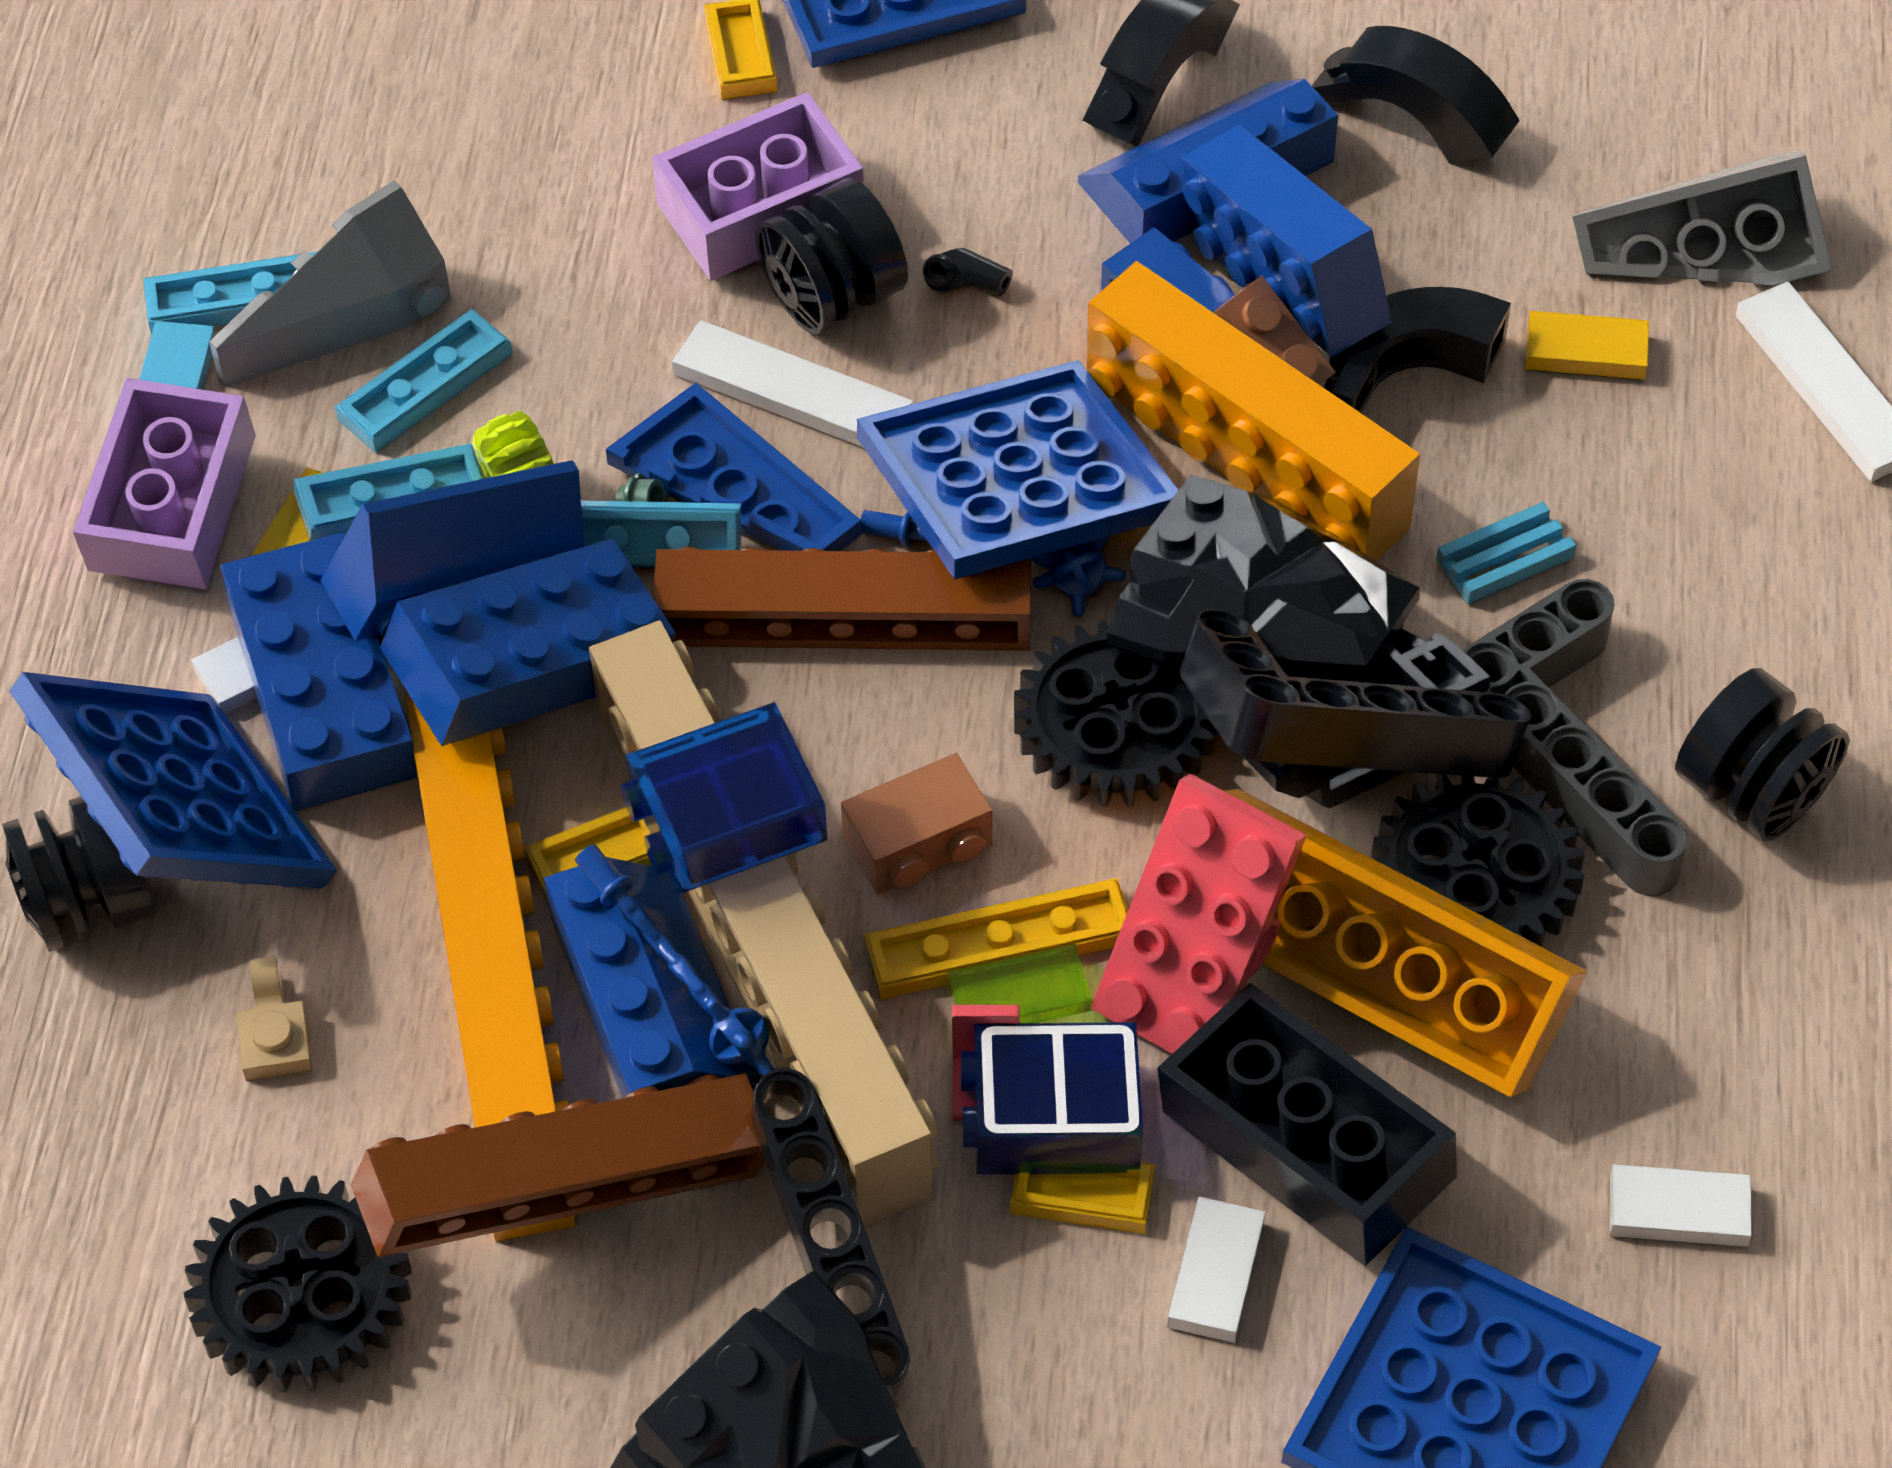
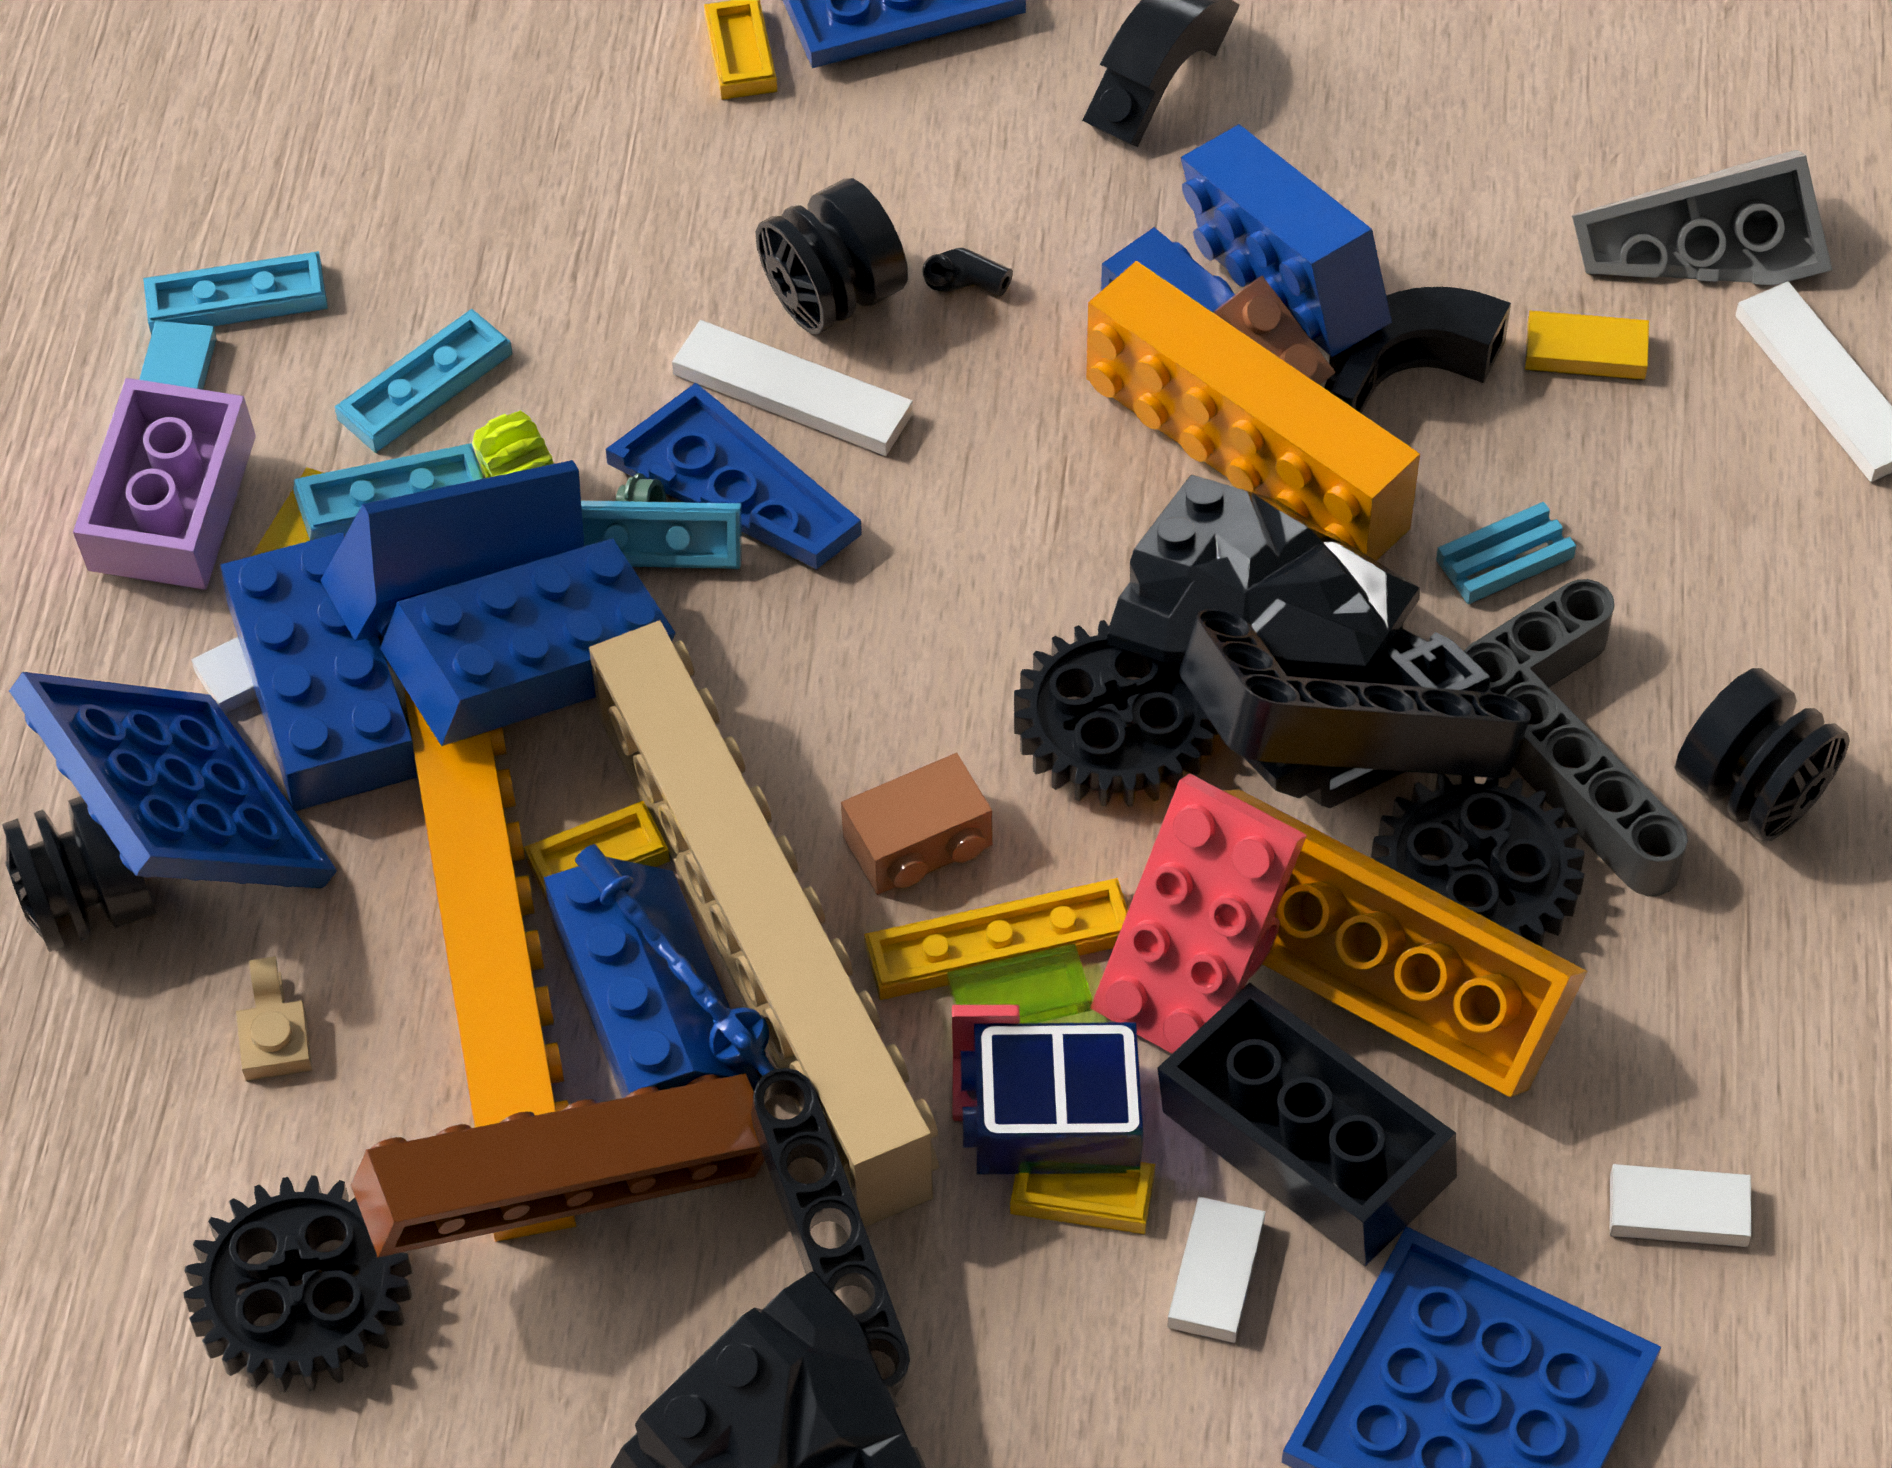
(358, 287): light grey wedge -> none
(724, 798): clear blue brick -> none
(745, 173): lavender brick -> none
(839, 600): dark orange brick -> none
(1017, 468): blue plate -> none
(1073, 570): blue piece -> none
(1146, 182): blue slope -> none
(1427, 80): black arch -> none

